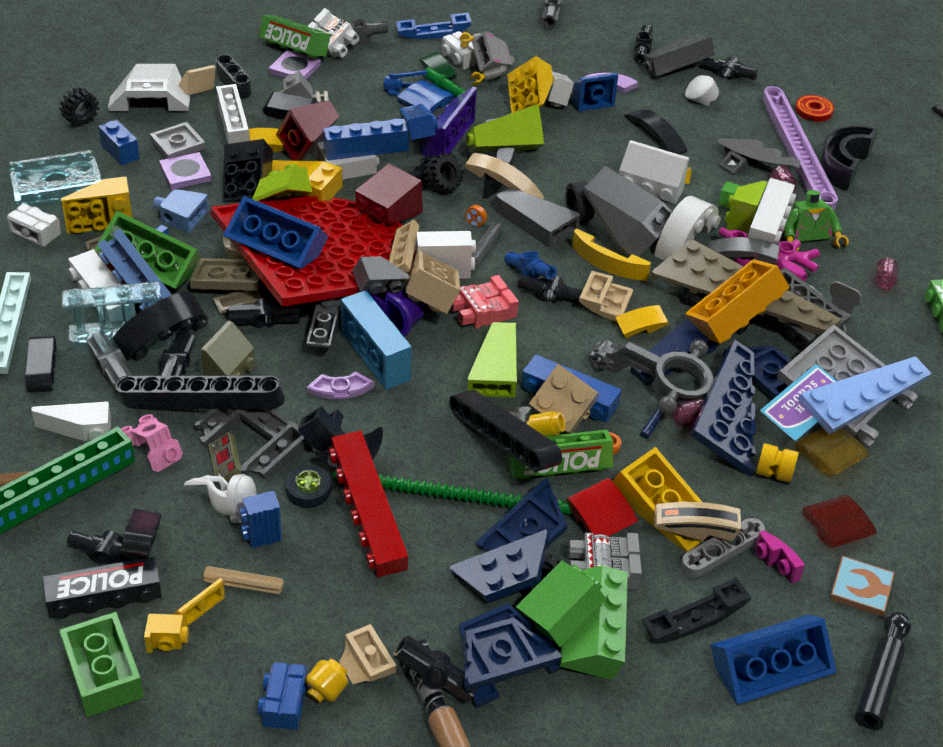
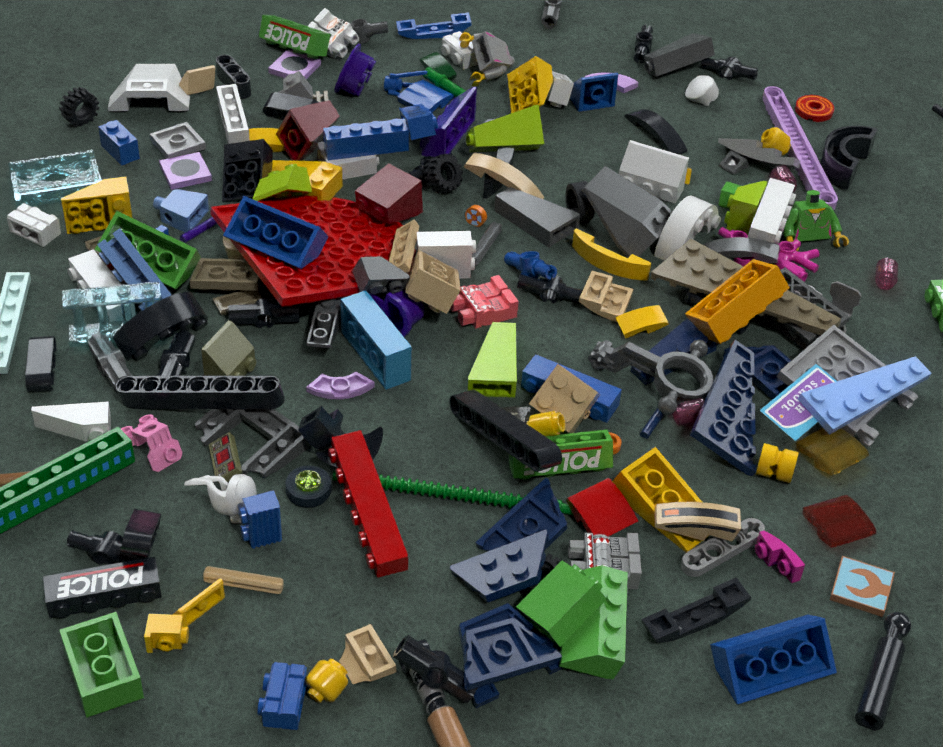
(198, 230): none -> dark purple bar
(355, 72): none -> dark purple piece
(776, 139): none -> yellow head

